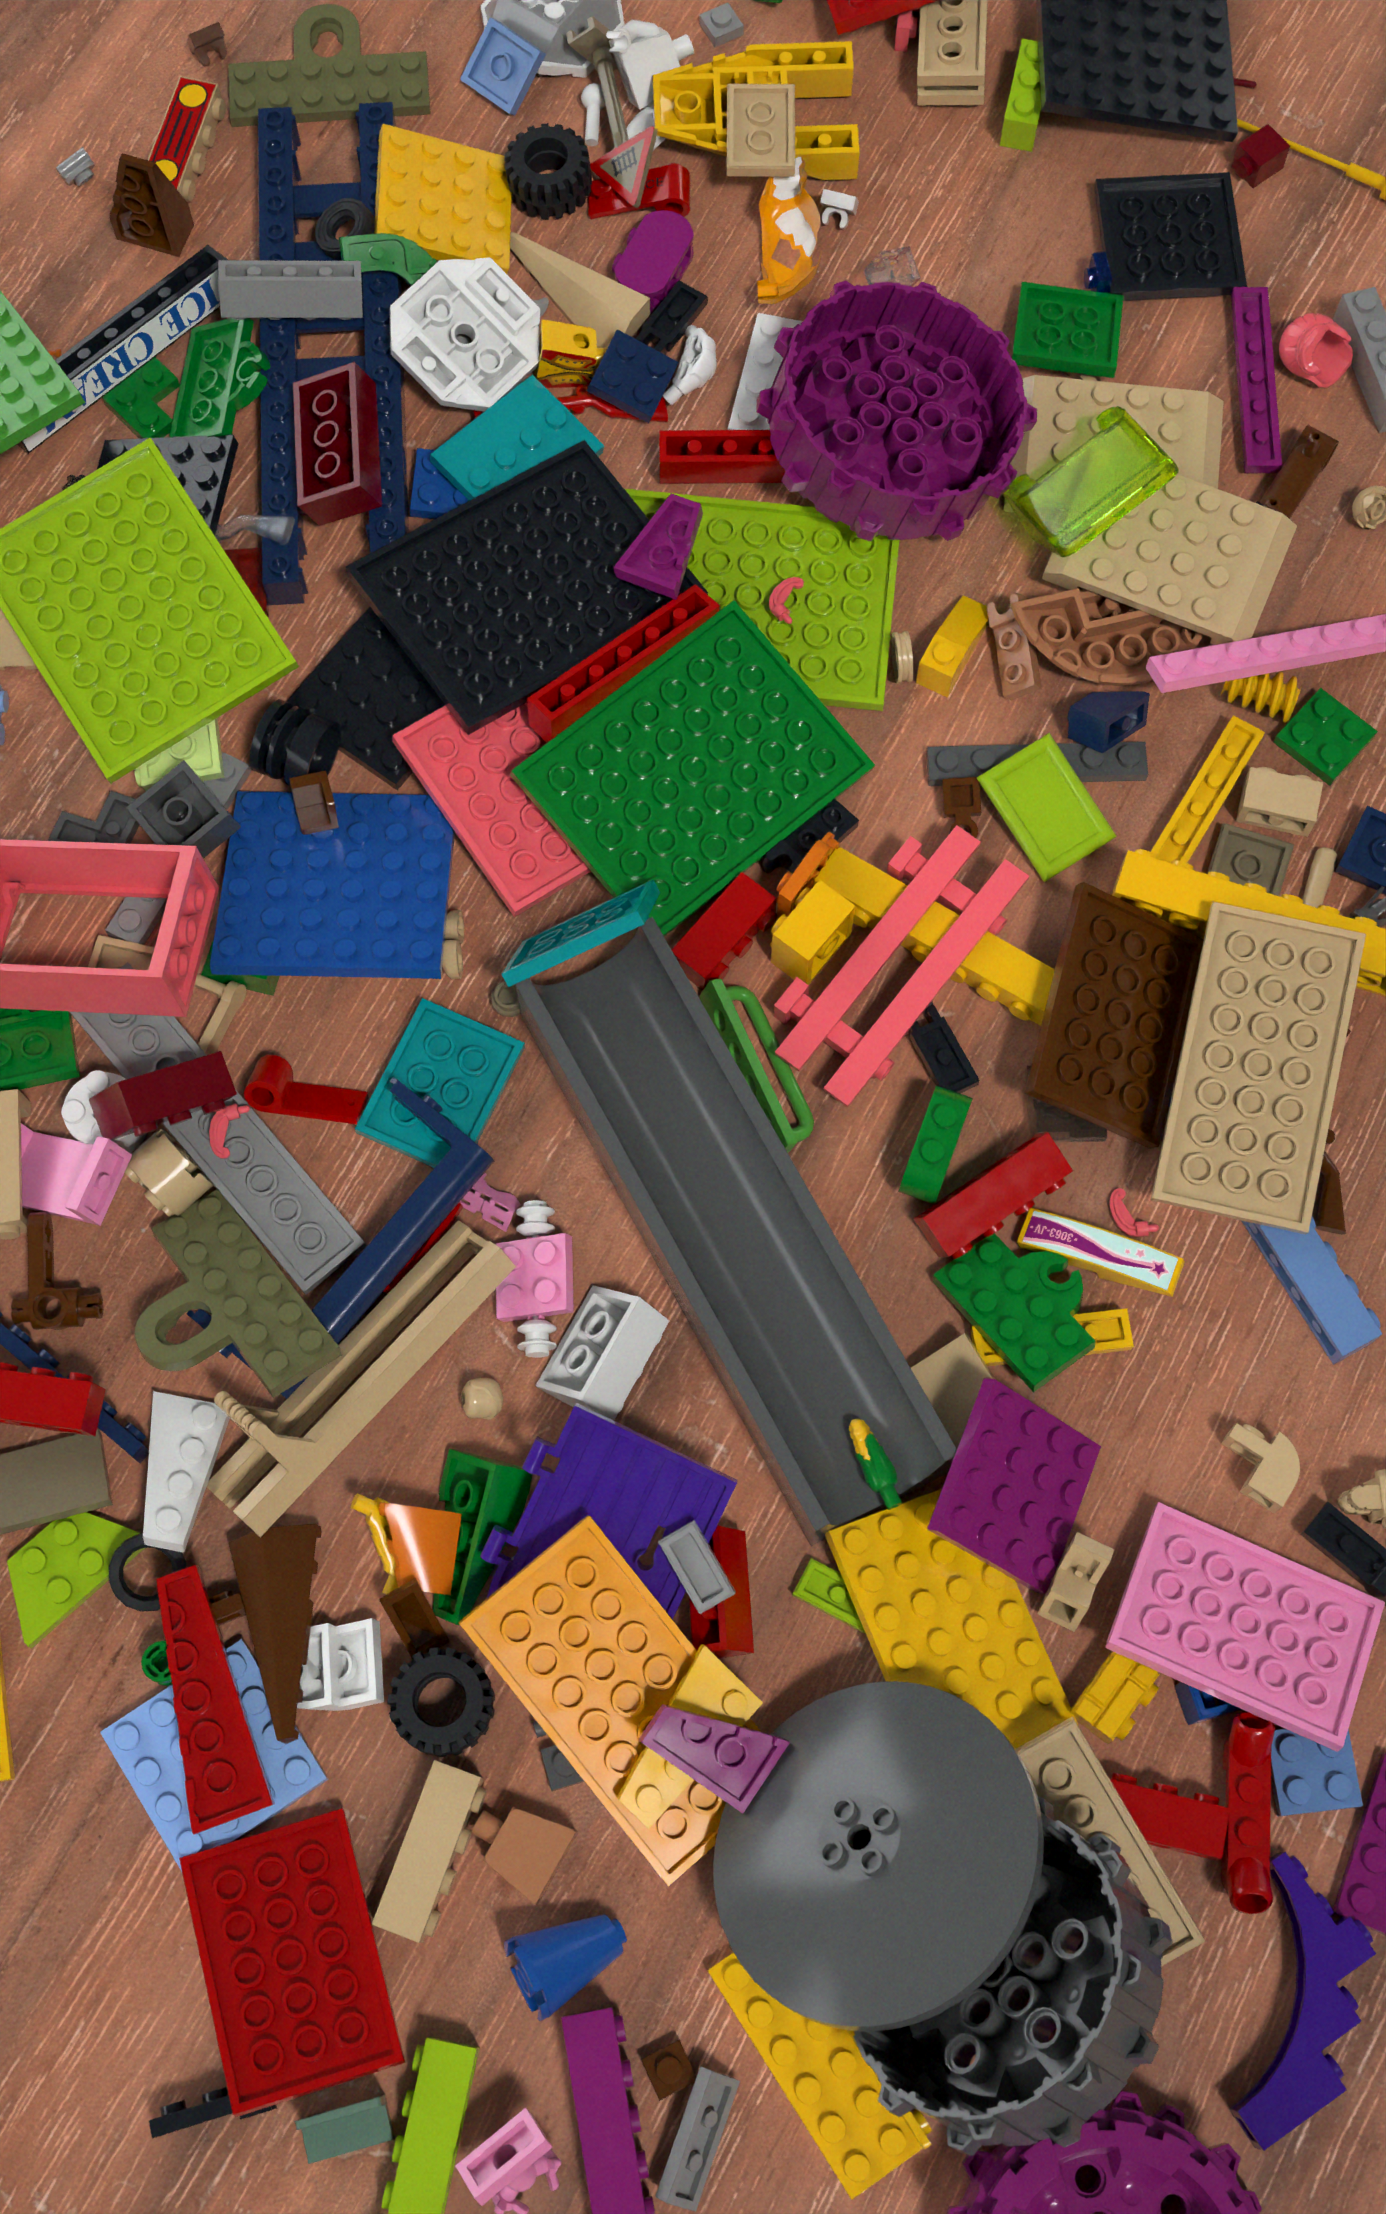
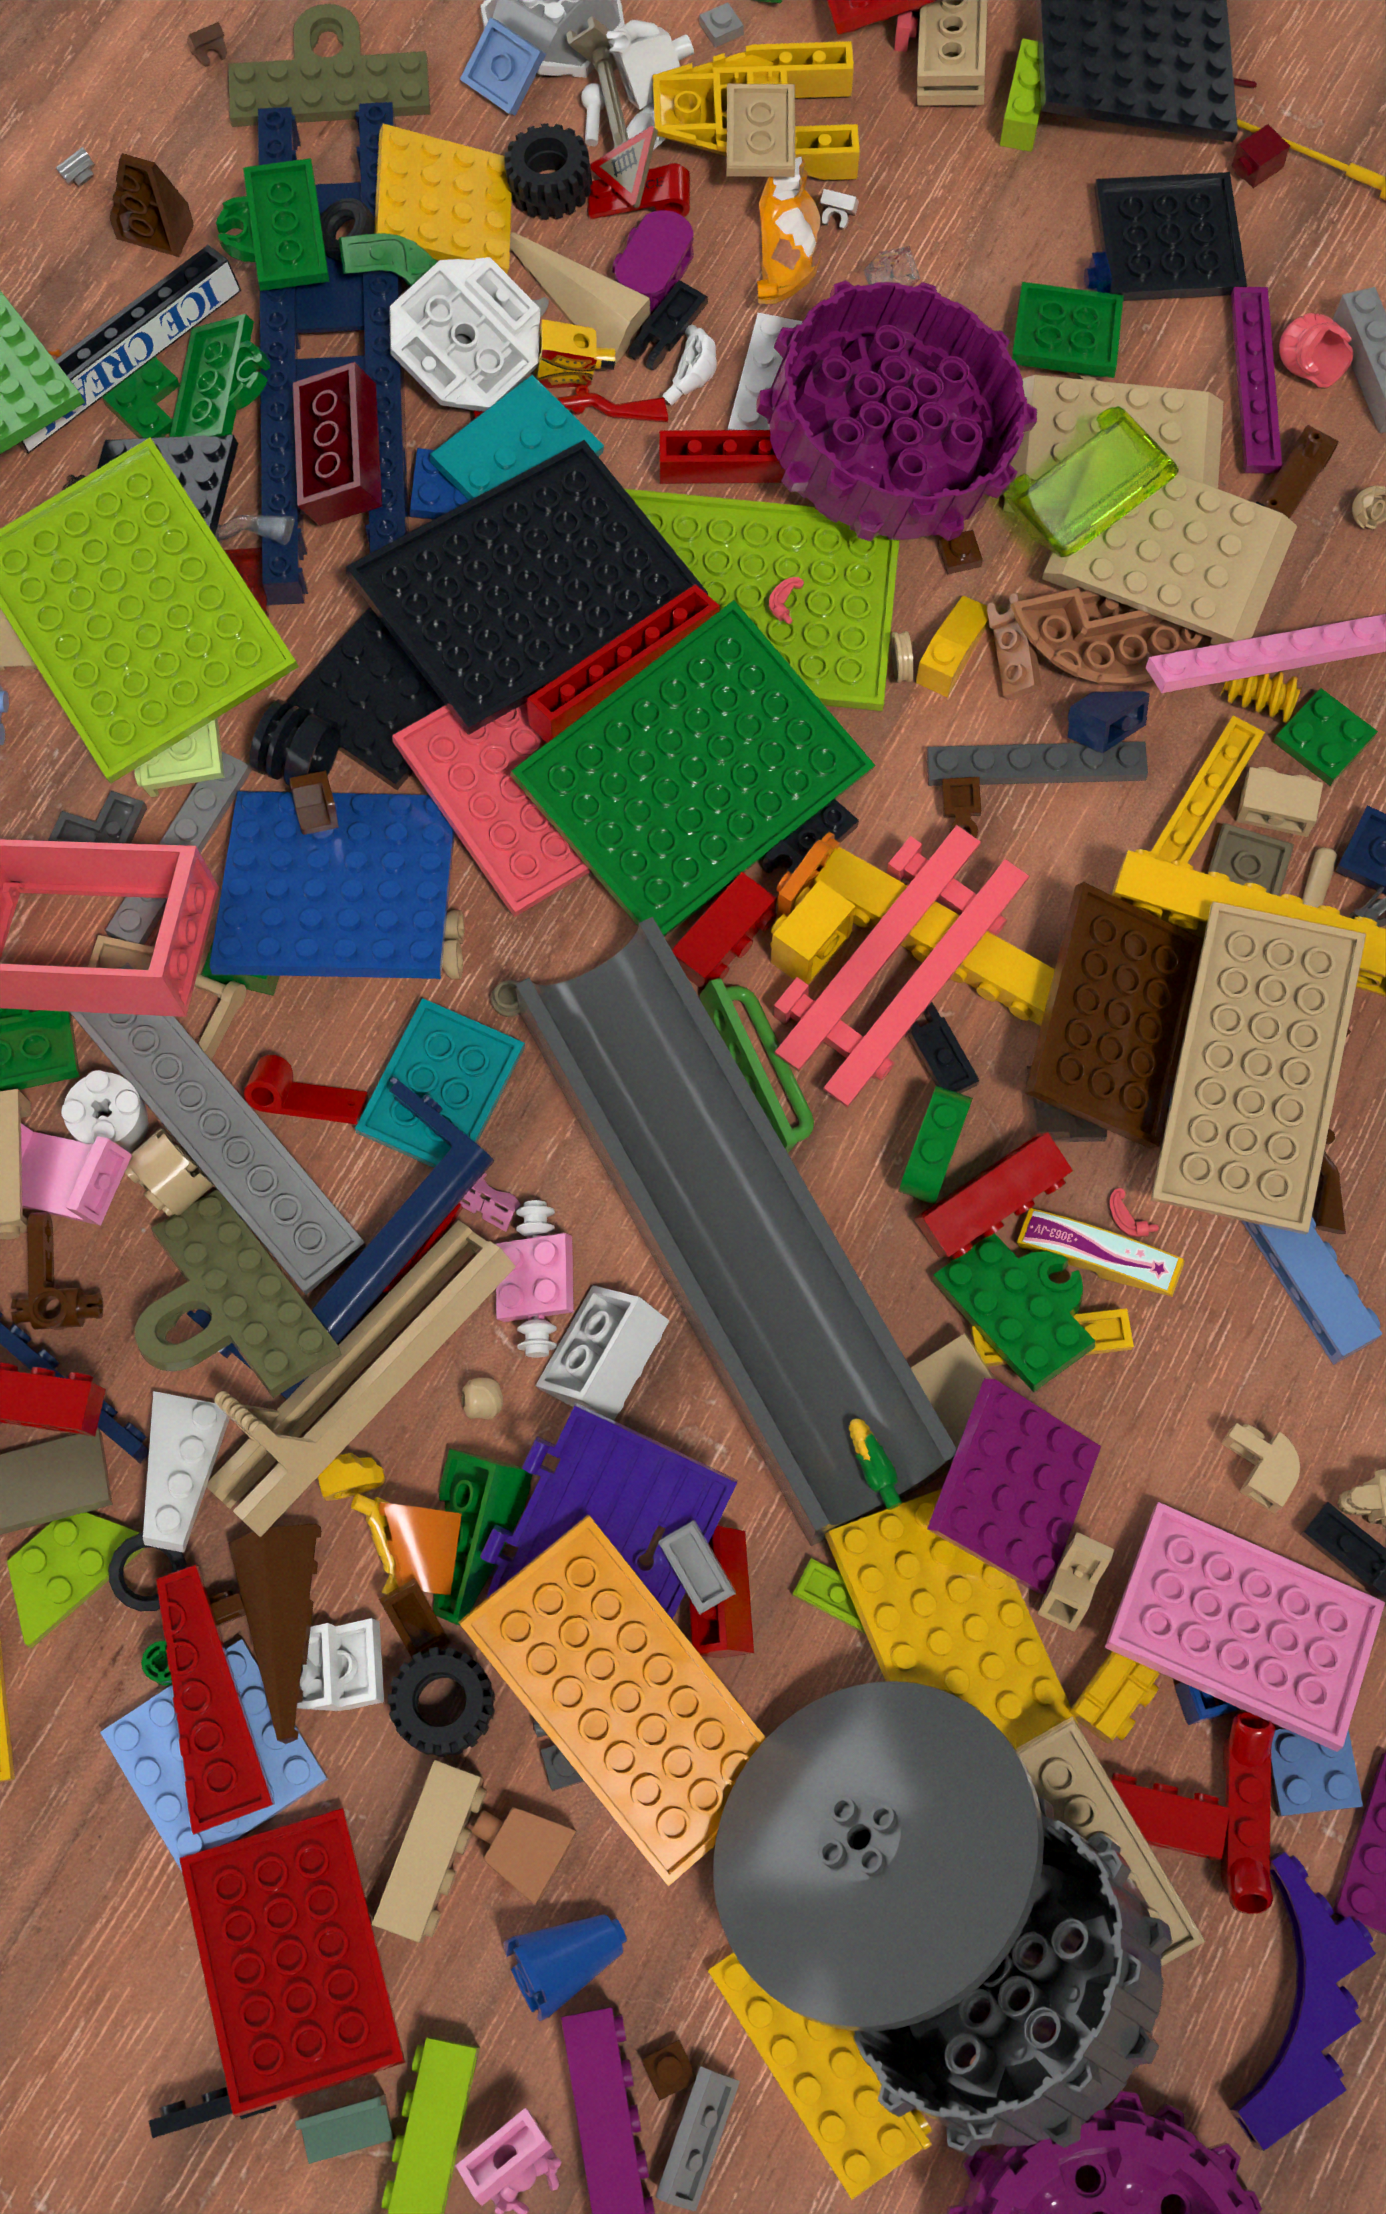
(163, 1096): dark red wedge -> none
(183, 812): dark grey brick -> none
(188, 132): brick -> none
(219, 1127): coral piece -> none
(278, 225): none -> green plate
(290, 289): light grey brick -> none
(350, 1476): none -> yellow rock
(581, 933): teal plate -> none
(632, 376): dark blue plate -> none
(662, 548): magenta wing -> none
(707, 1691): yellow wing -> none
(715, 1753): magenta wing -> none
(960, 553): none -> reddish brown plate
(1046, 807): lime piece -> none

